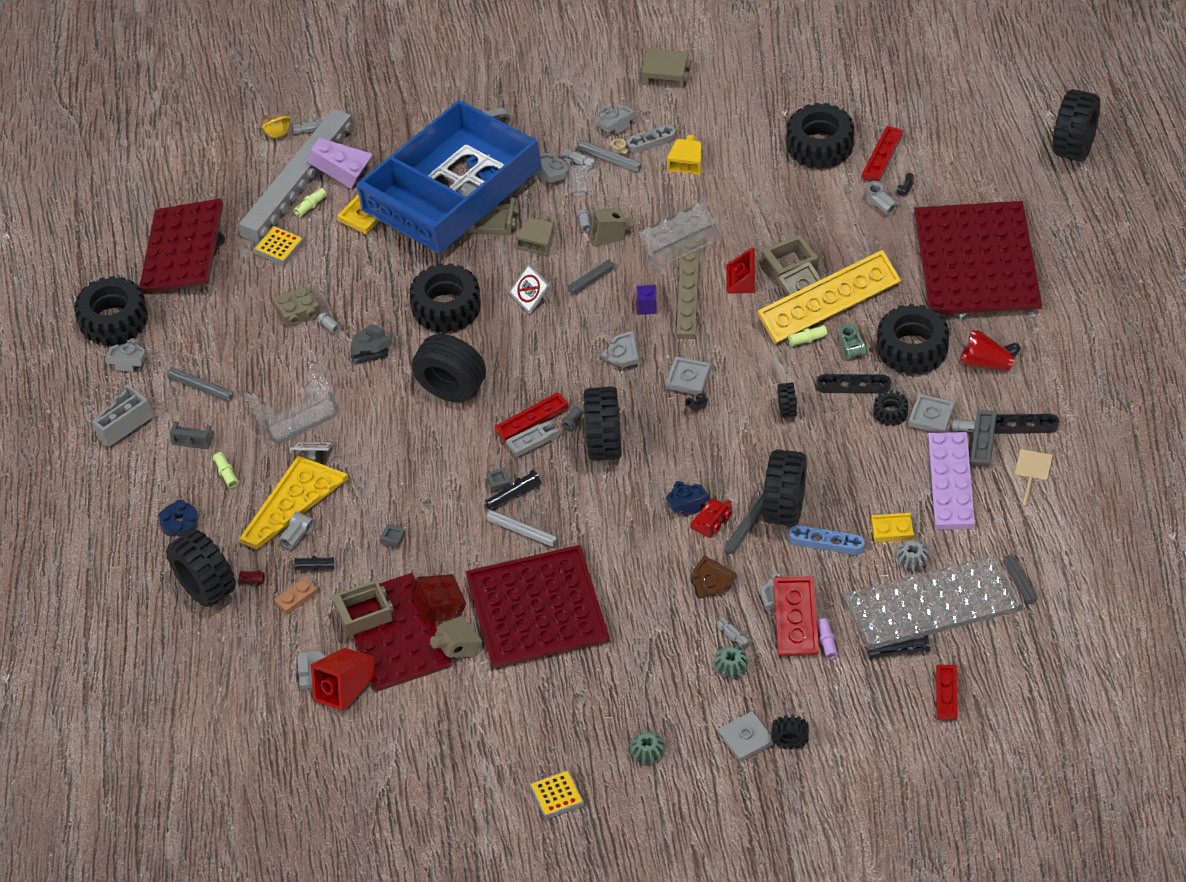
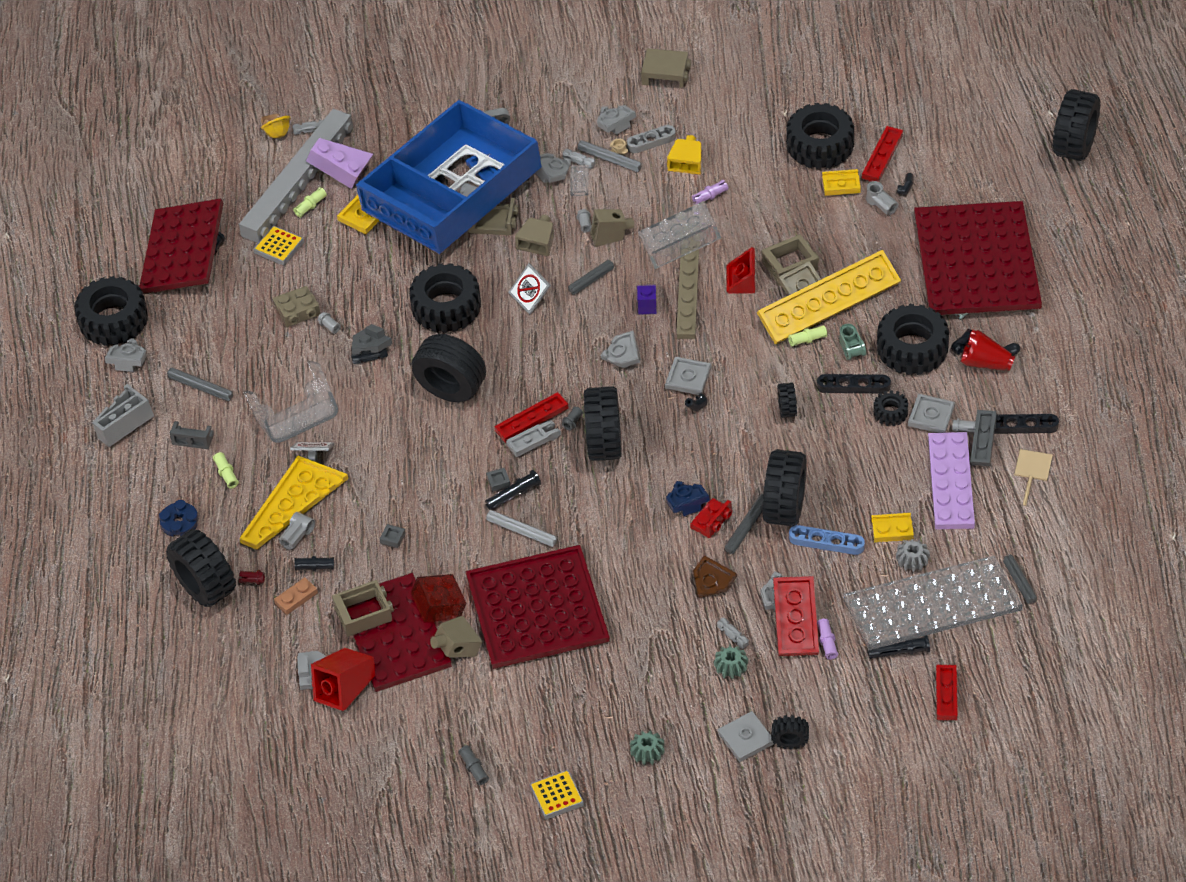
(473, 765): none -> dark grey pin
(710, 192): none -> lavender pin
(841, 182): none -> yellow plate
(959, 345): none -> black arm

